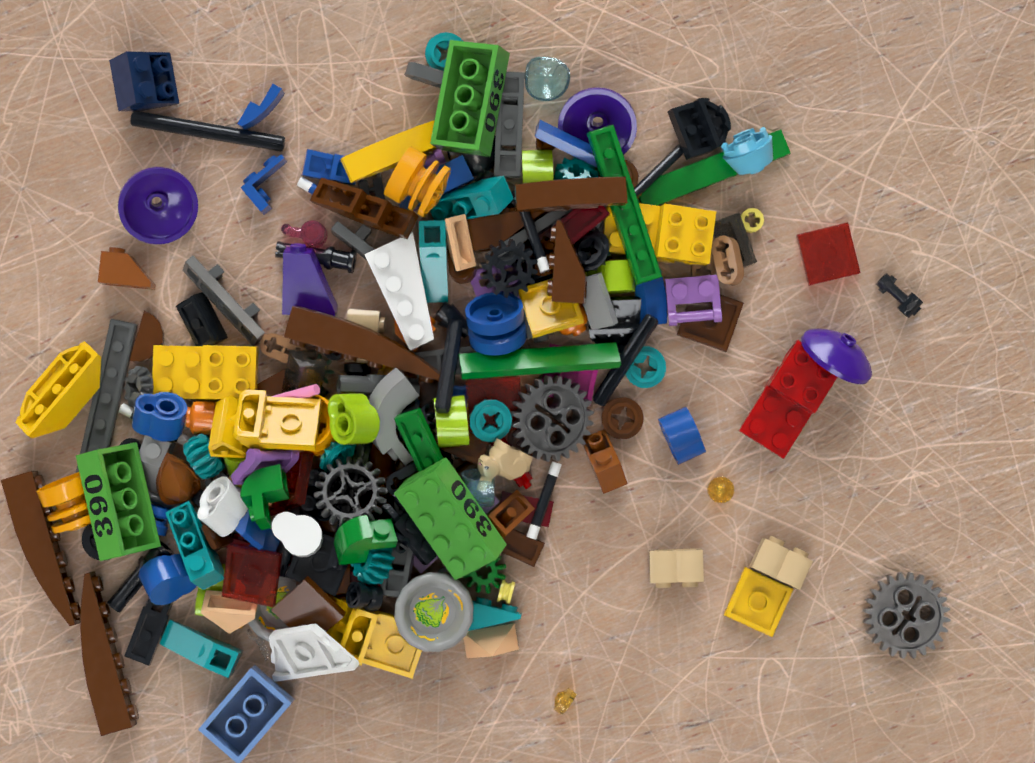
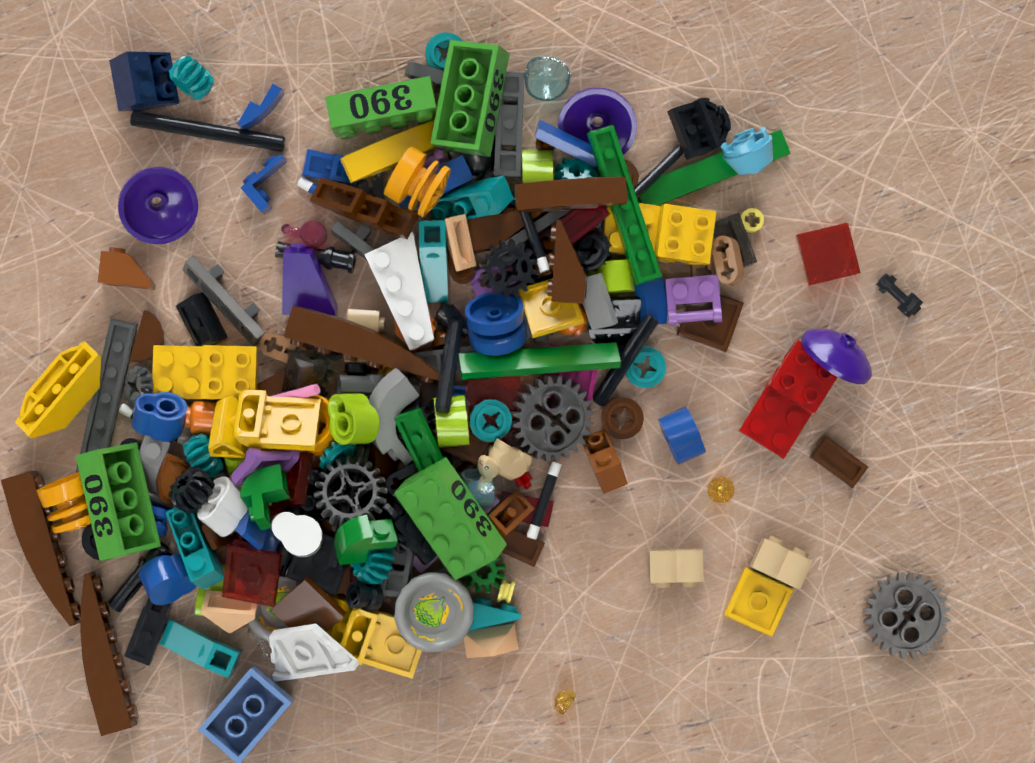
(191, 77): none -> teal gear
(191, 490): none -> black gear
(381, 107): none -> bright green brick
(439, 339): none -> reddish brown hinge
(838, 461): none -> reddish brown tile

